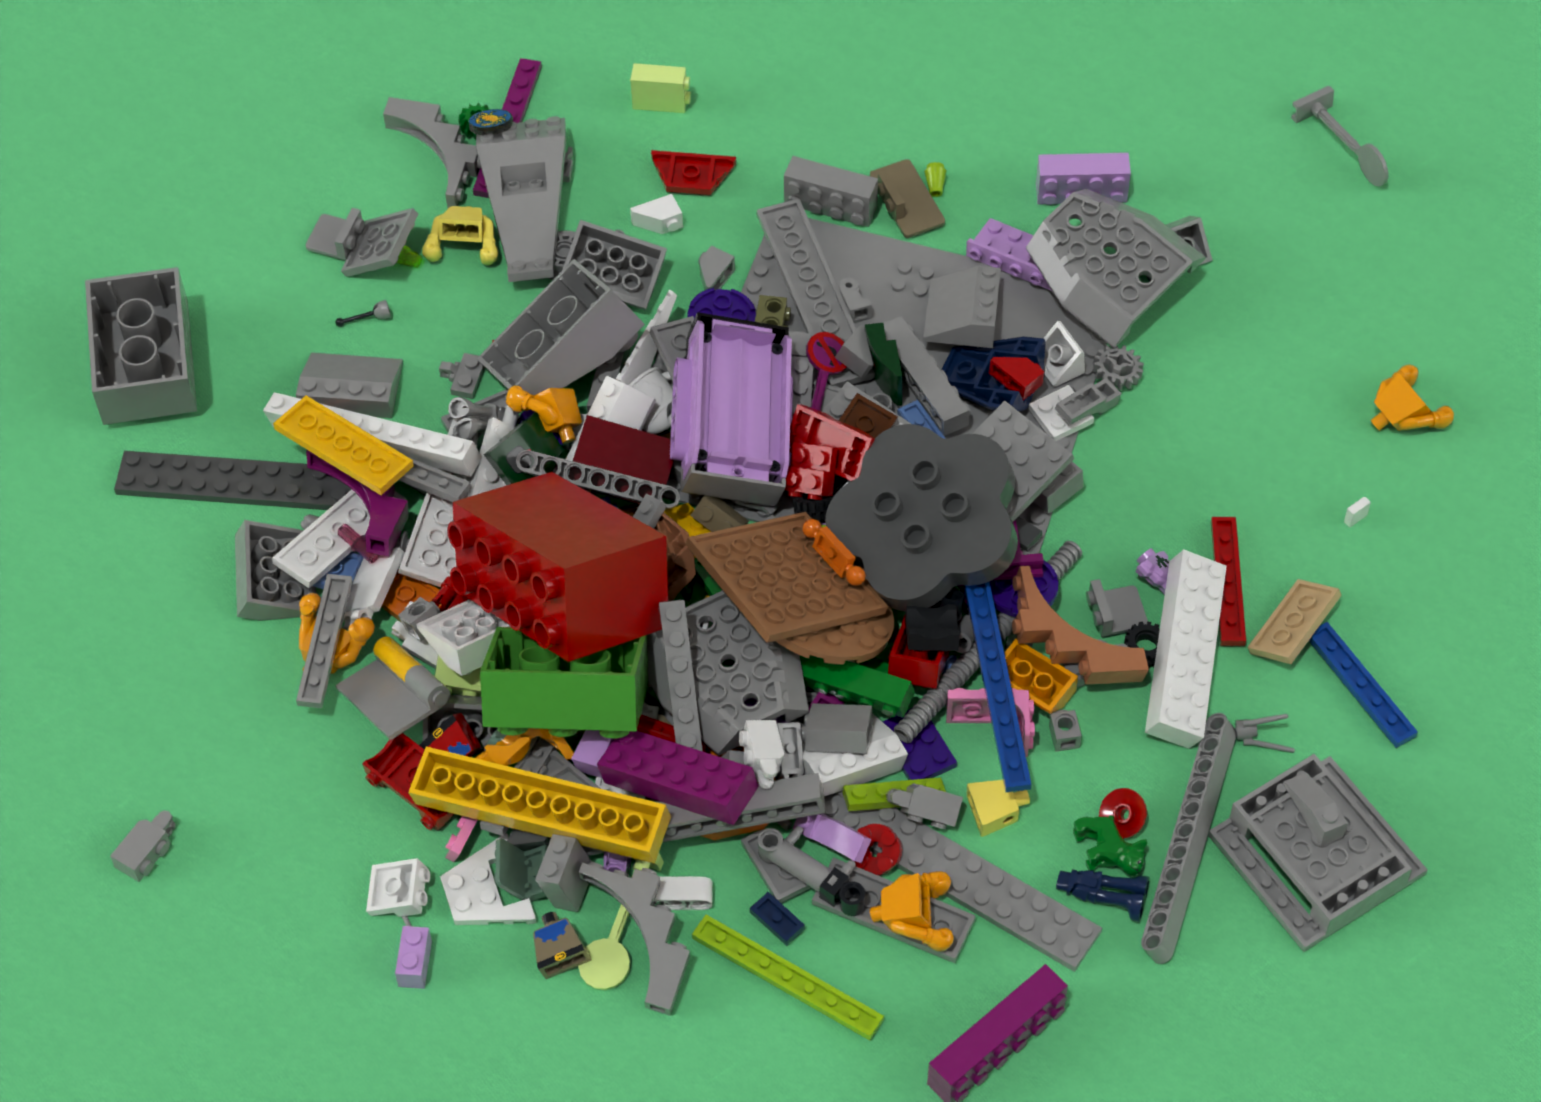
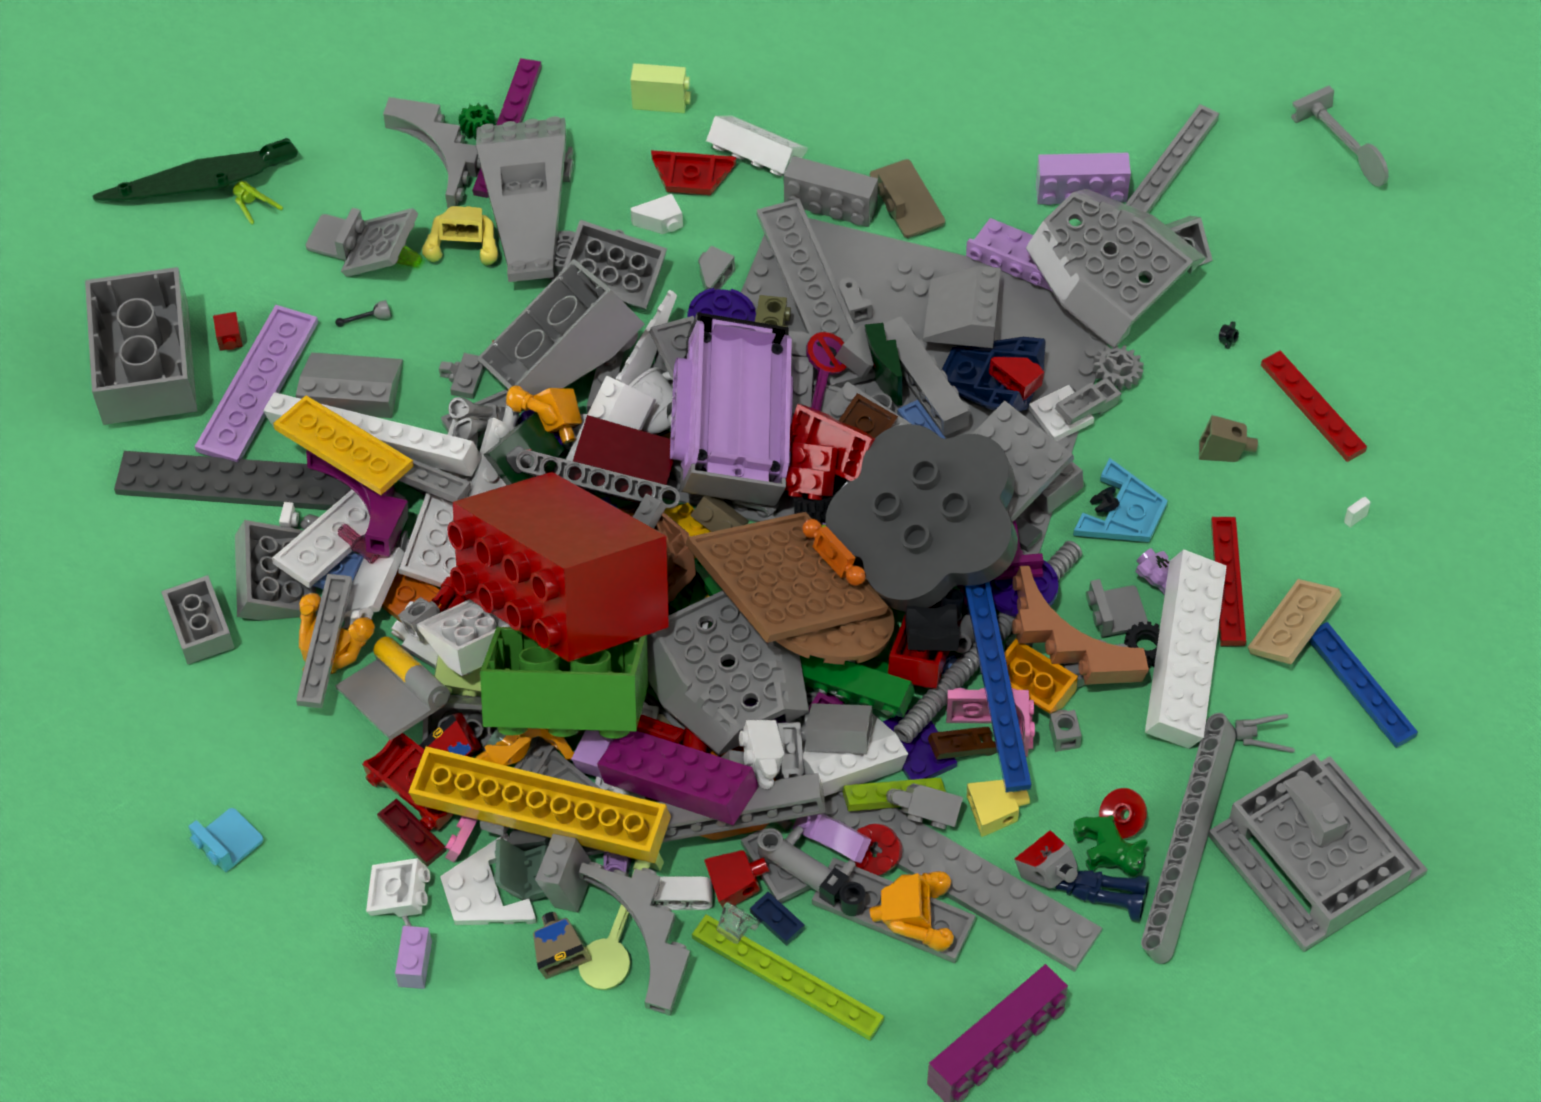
(144, 846): light grey hinge -> none
(197, 619): none -> light grey brick
(202, 173): none -> dark green wing
(226, 839): none -> medium azure bracket
(227, 331): none -> red brick
(246, 194): none -> lime plant
(257, 379): none -> lavender plate
(289, 517): none -> white plate
(411, 832): none -> dark red tile
(490, 120): tile -> none
(680, 674): light grey plate -> none
(735, 876): none -> red torso
(735, 923): none -> clear slope
(753, 143): none -> white slope
(935, 178): lime cone -> none
(962, 743): none -> reddish brown plate
(1047, 862): none -> light grey torso
(1062, 356): white slope -> none
(1109, 502): none -> black piece
(1134, 517): none -> medium azure wing
(1172, 161): none -> light grey plate
(1225, 440): none -> dark tan torso
(1228, 334): none -> black plate
(1313, 406): none -> red plate
(1404, 407): light orange torso -> none

